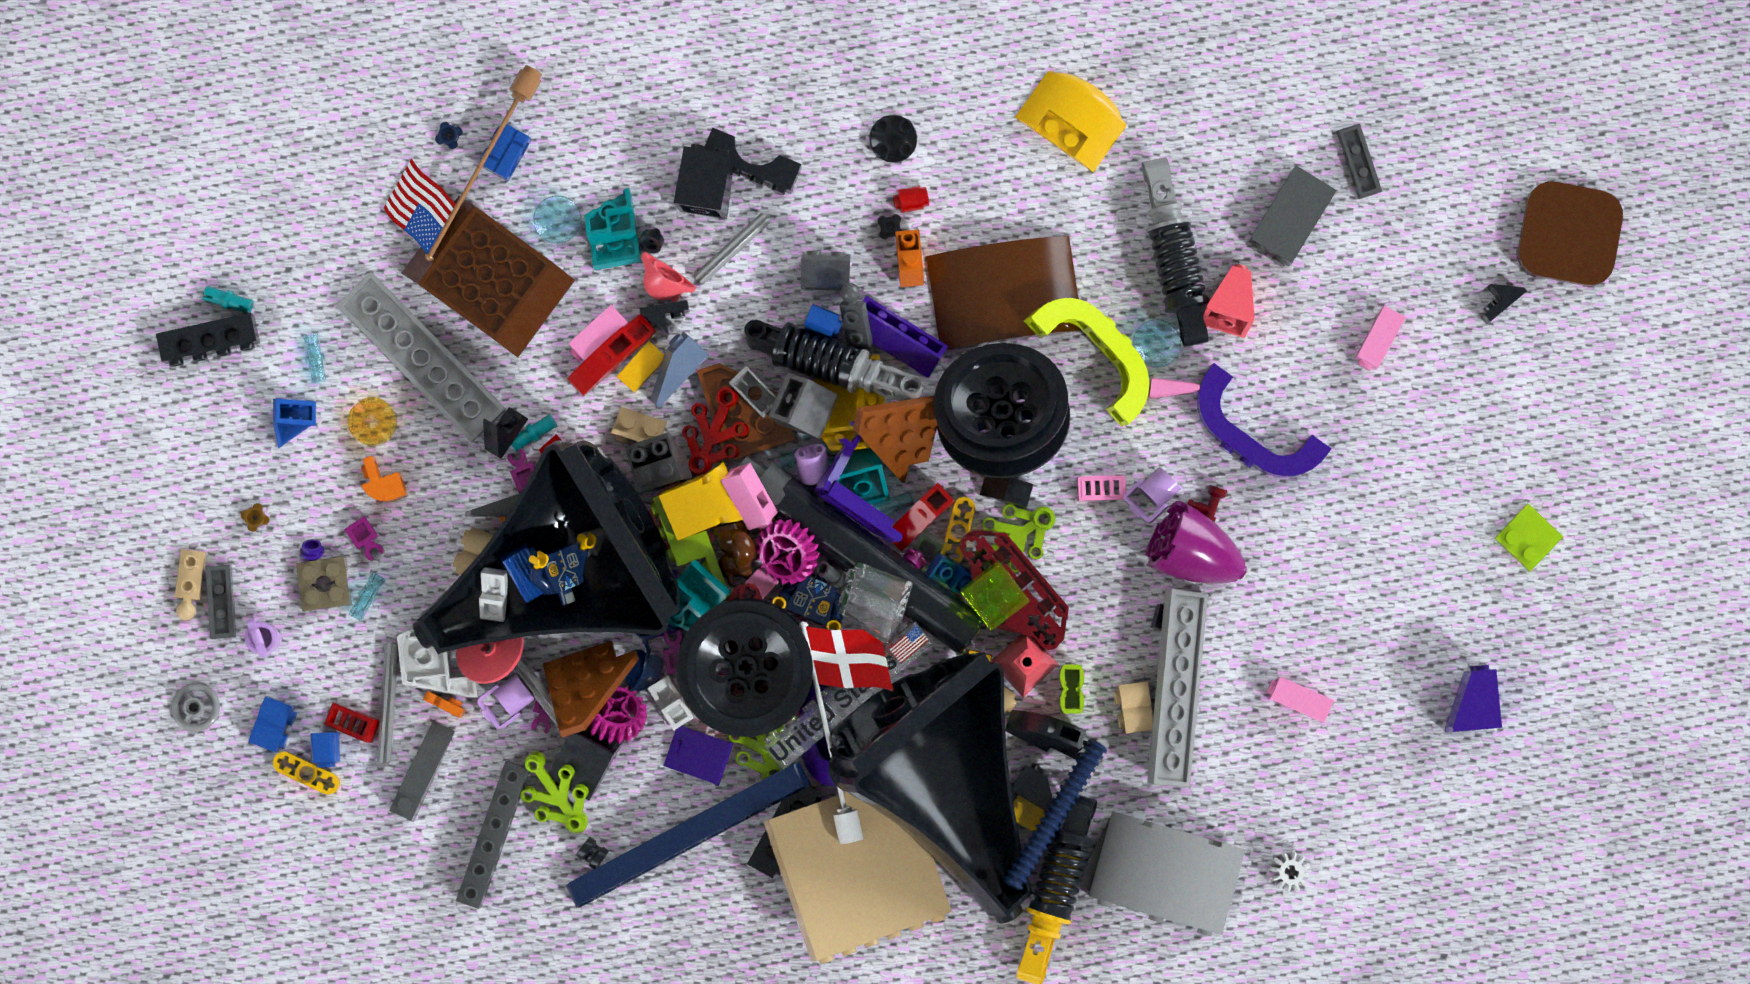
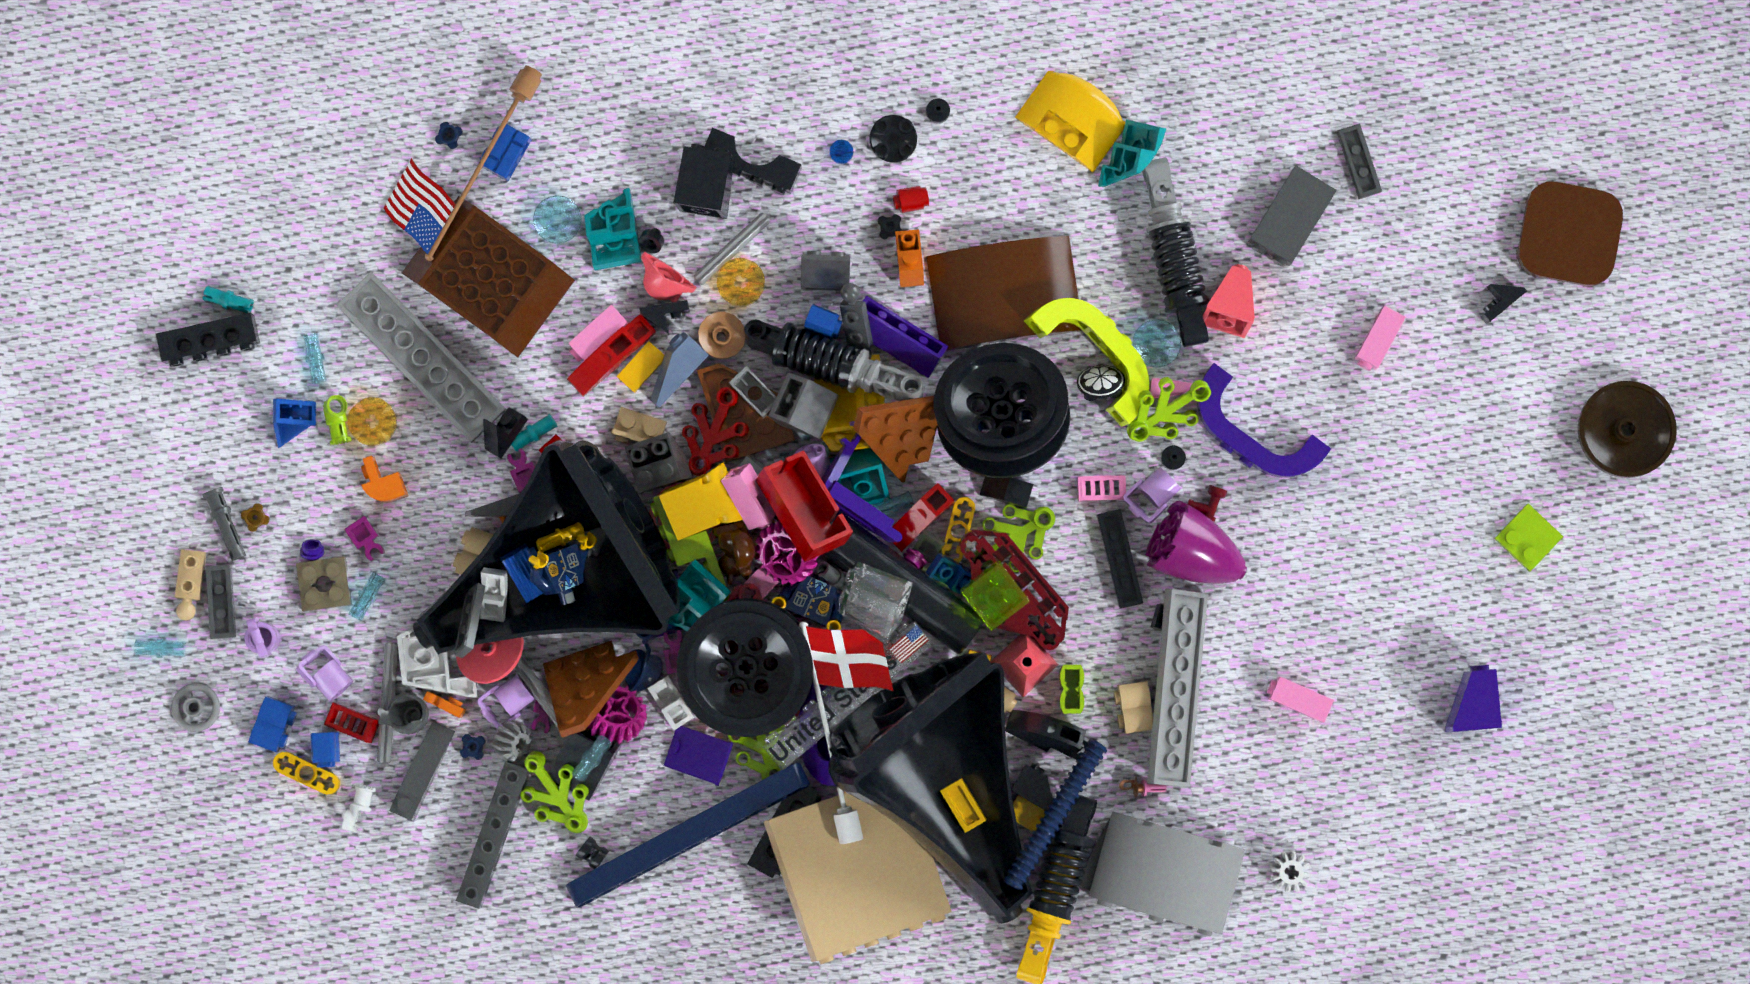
(160, 648): none -> clear light blue pin
(220, 513): none -> dark grey pin
(330, 679): none -> lavender piece
(336, 421): none -> lime connector
(361, 803): none -> white connector
(405, 714): none -> dark grey hat
(467, 751): none -> dark blue plate
(469, 620): none -> dark grey tile
(512, 741): none -> light grey gear
(559, 537): none -> yellow axle
(591, 758): none -> clear light blue pin
(729, 326): none -> medium nougat dish
(745, 269): none -> clear yellow plate
(804, 506): none -> red piece
(841, 151): none -> clear blue tile
(938, 116): none -> black tile
(963, 805): none -> yellow tile
(1101, 382): none -> dish
(1119, 558): none -> black plate
(1134, 153): none -> teal slope
(1142, 787): none -> piece
(1165, 412): none -> lime plant
(1170, 463): none -> black tile
(1627, 429): none -> dark brown dish

